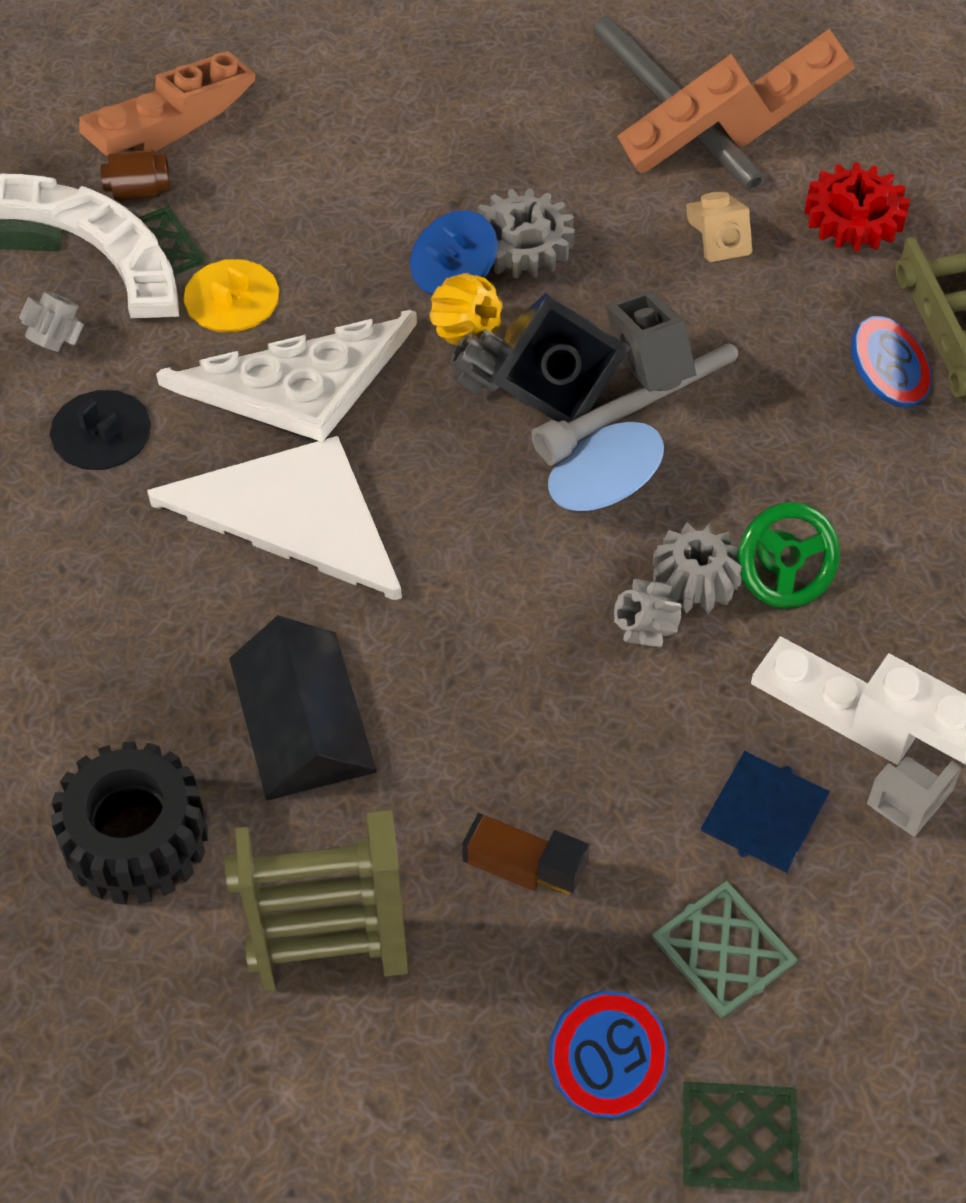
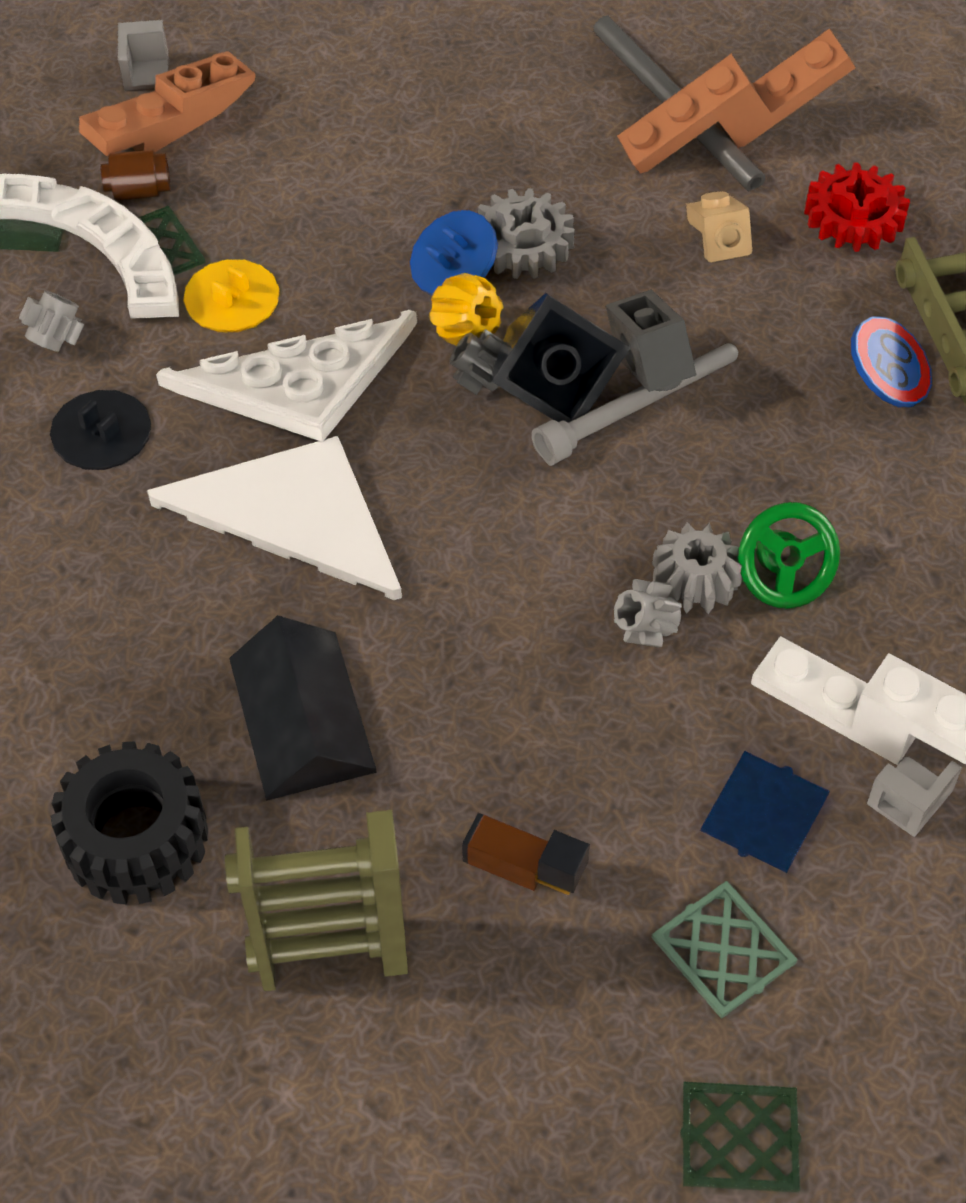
(141, 53): none -> light grey panel
(606, 466): light blue shield -> none
(608, 1054): piece -> none

